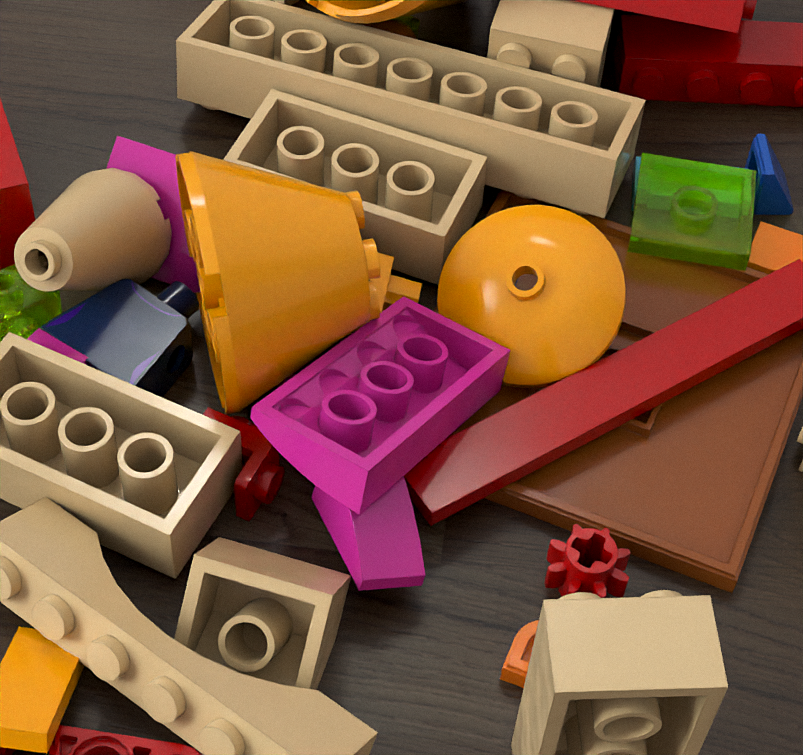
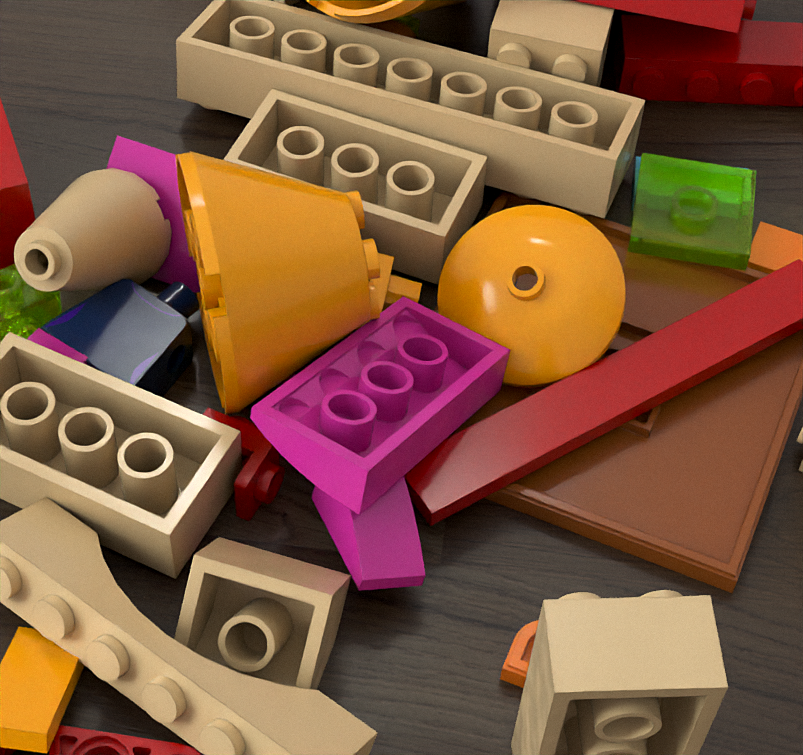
(587, 564): red gear -> none
(771, 186): blue slope -> none

